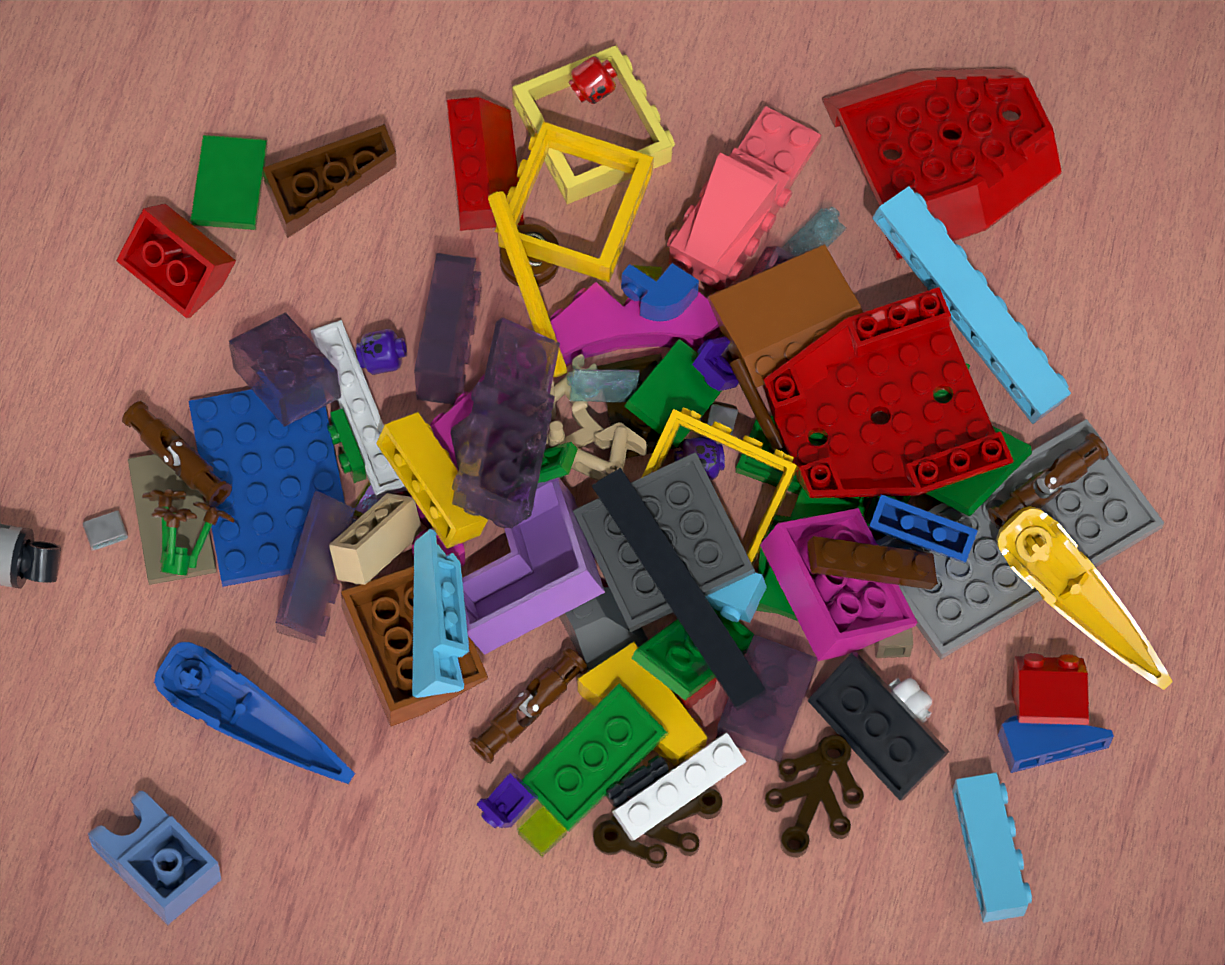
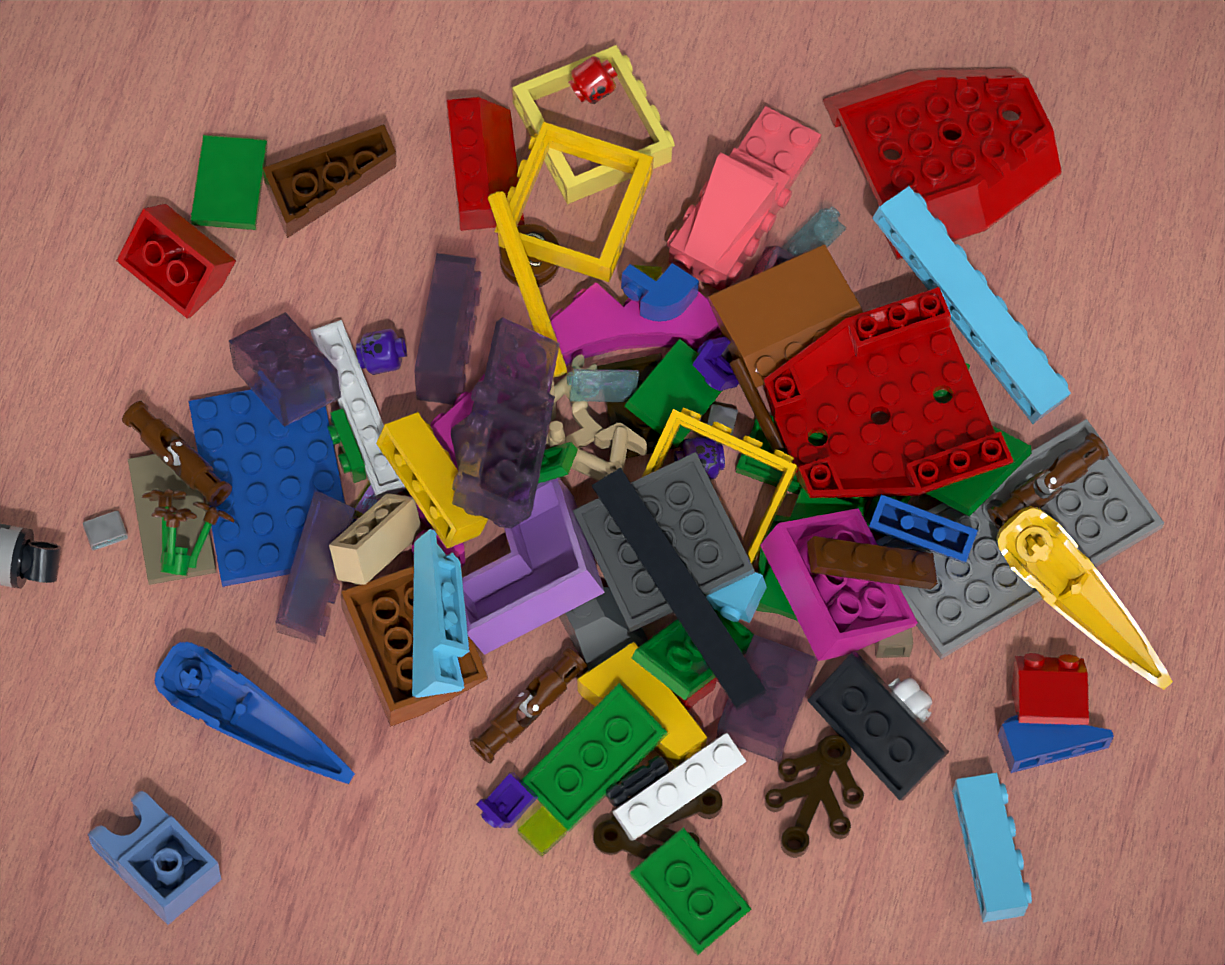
(690, 891): none -> green tile

